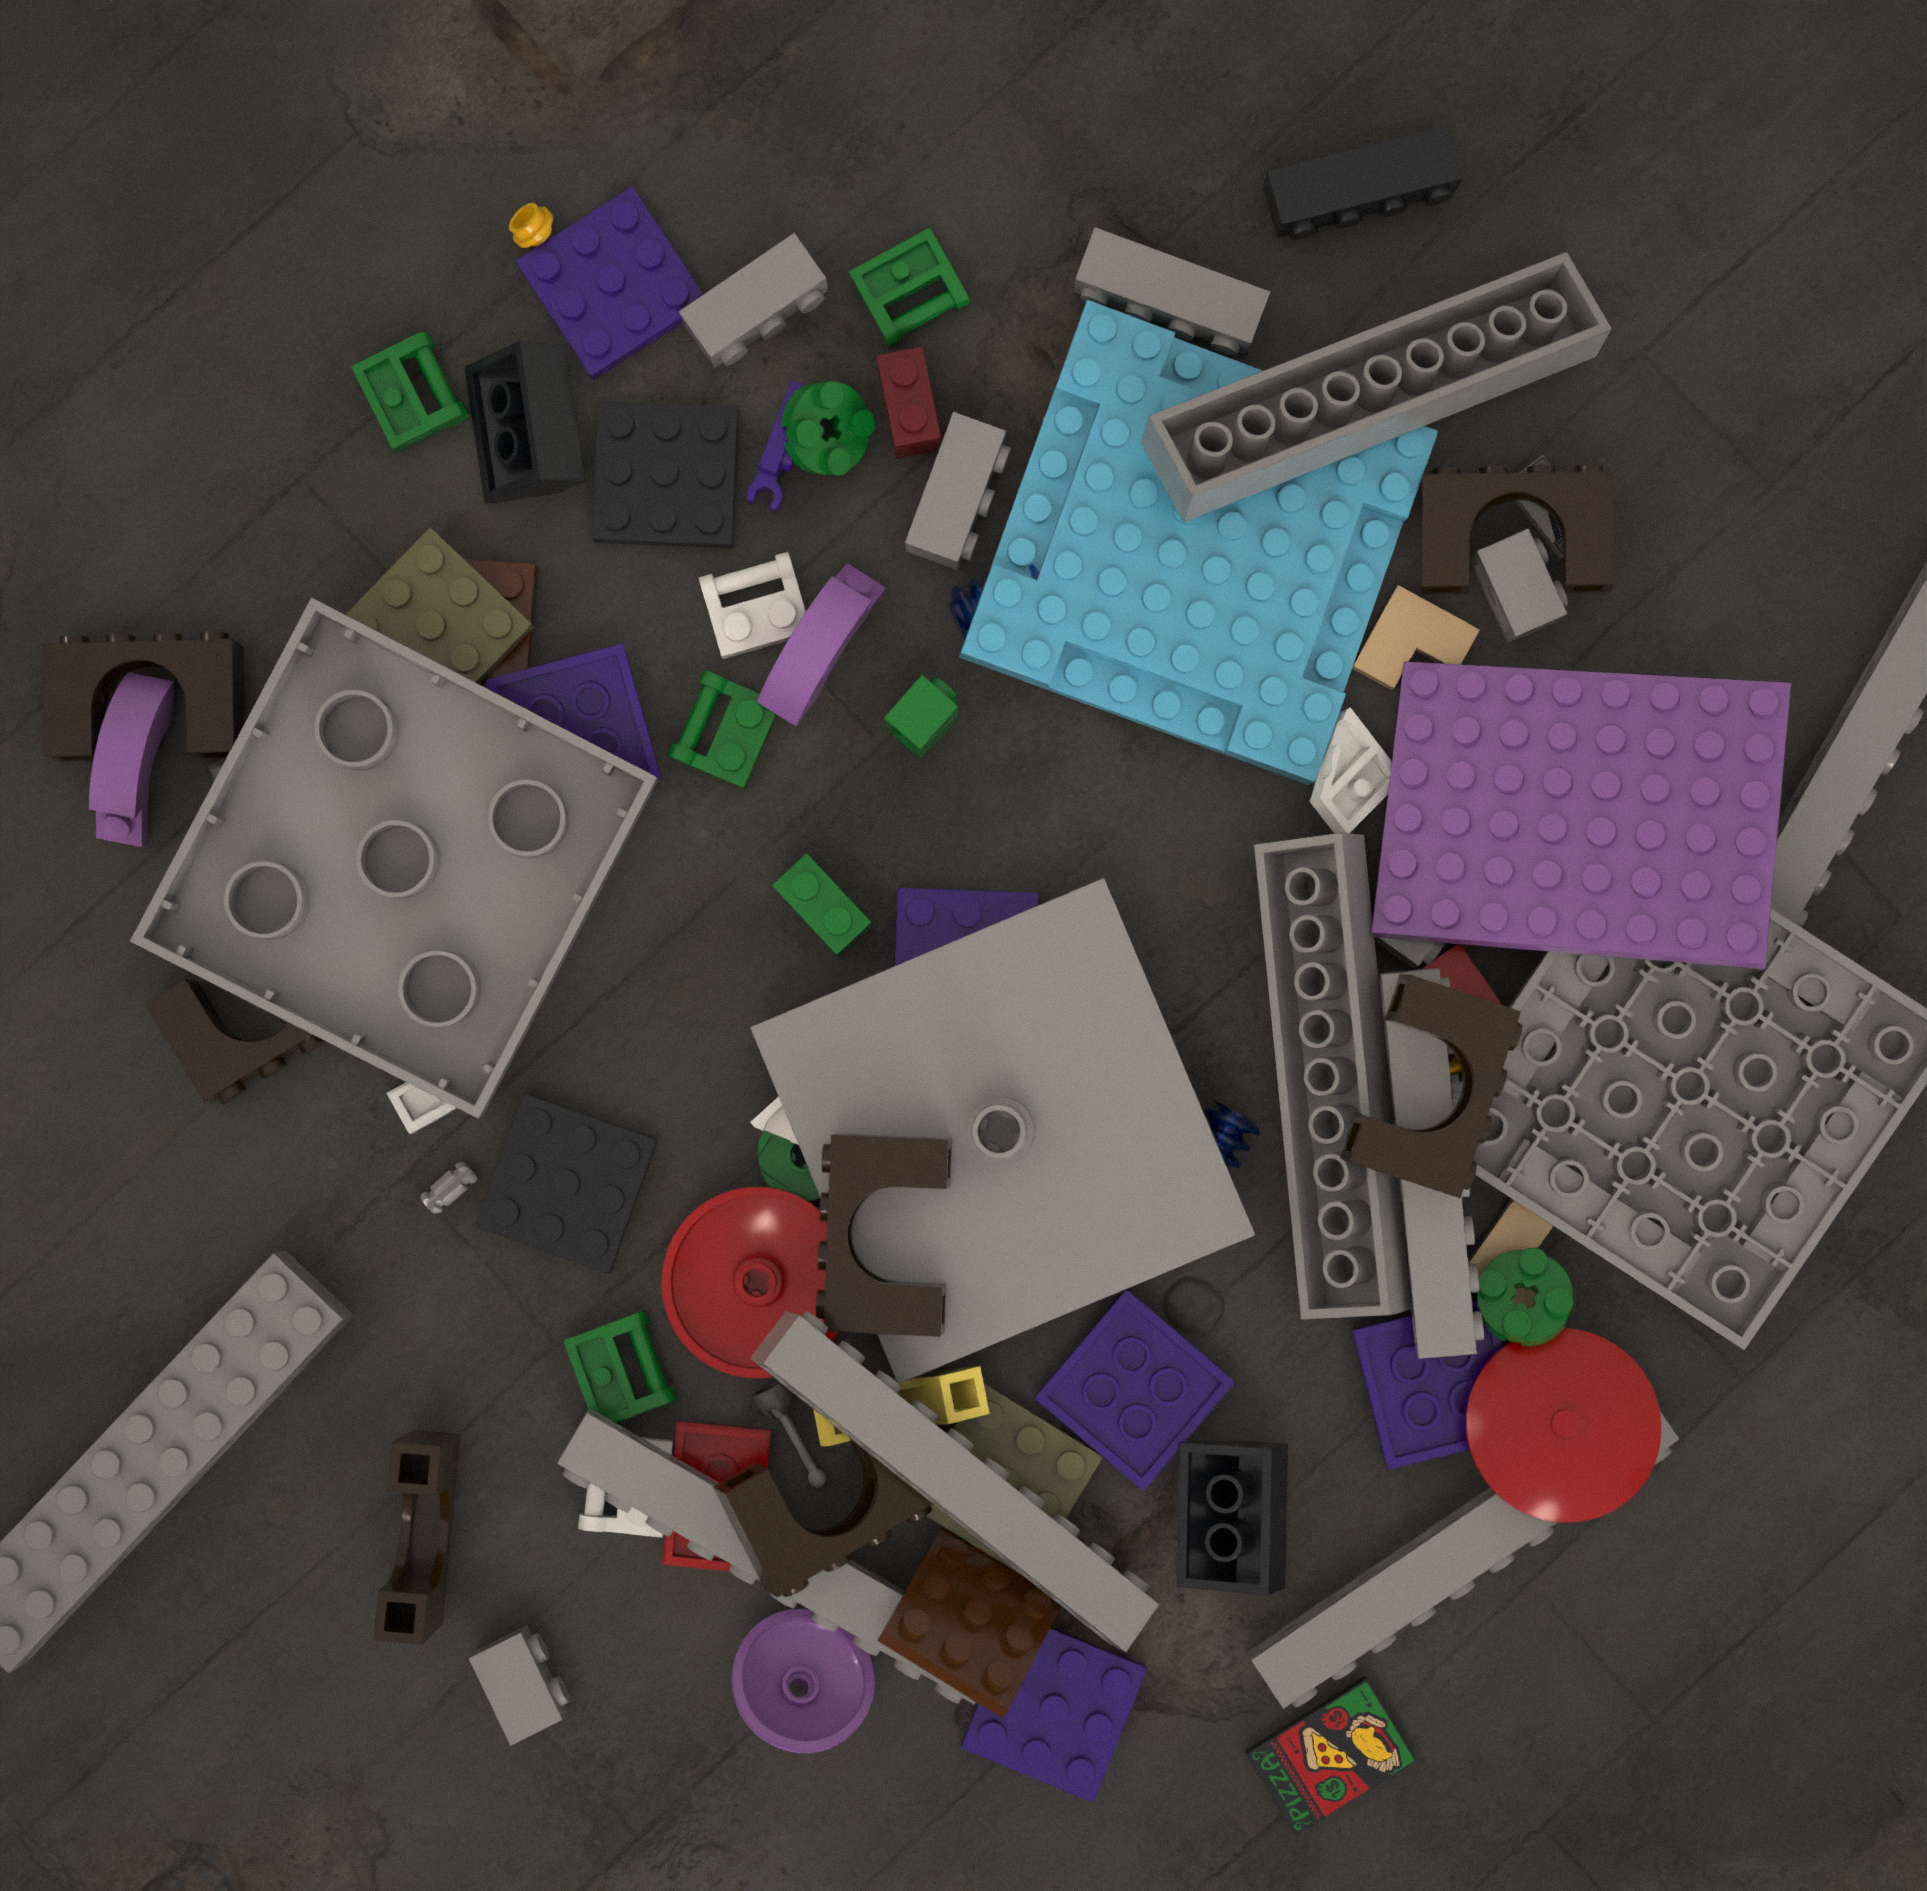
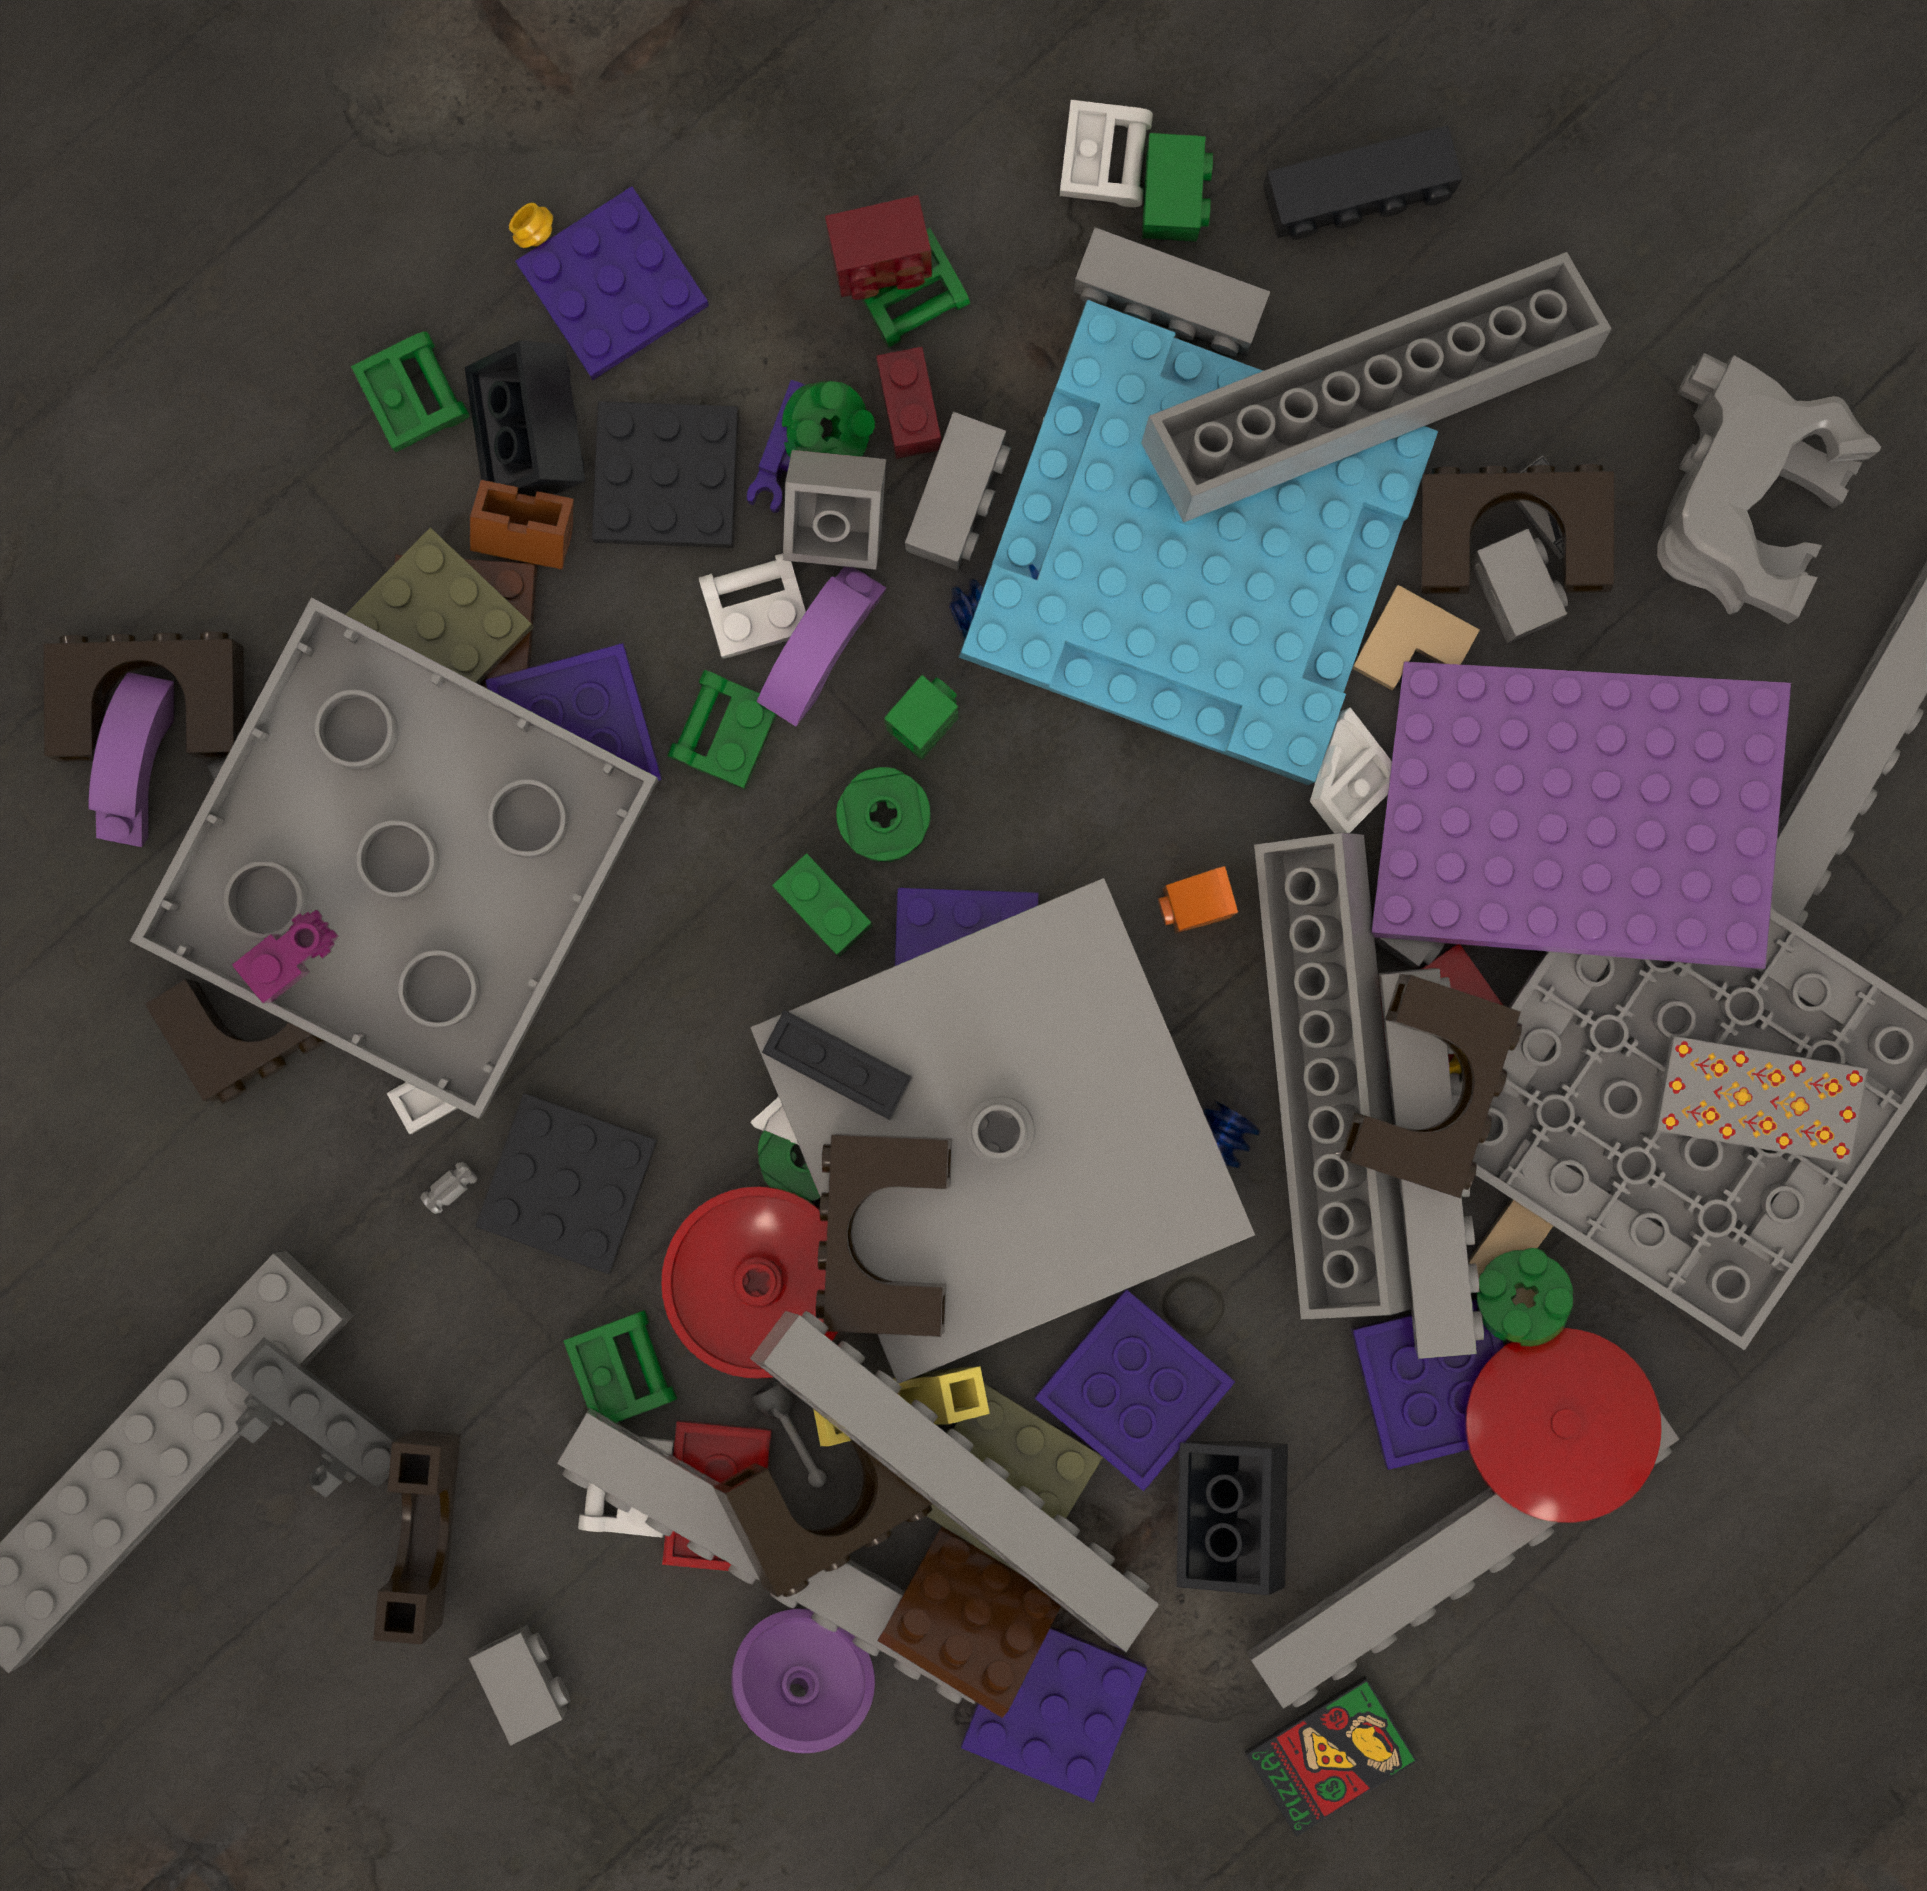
(278, 960): none -> magenta brick
(289, 1392): none -> dark grey hinge
(521, 525): none -> dark orange brick
(755, 302): light grey brick -> none
(833, 509): none -> light grey brick
(837, 1064): none -> black tile
(879, 247): none -> dark red brick
(899, 793): none -> green plate
(1090, 148): none -> white plate
(1175, 187): none -> green brick
(1198, 900): none -> orange slope
(1745, 442): none -> light grey piece
(1761, 1099): none -> light grey tile

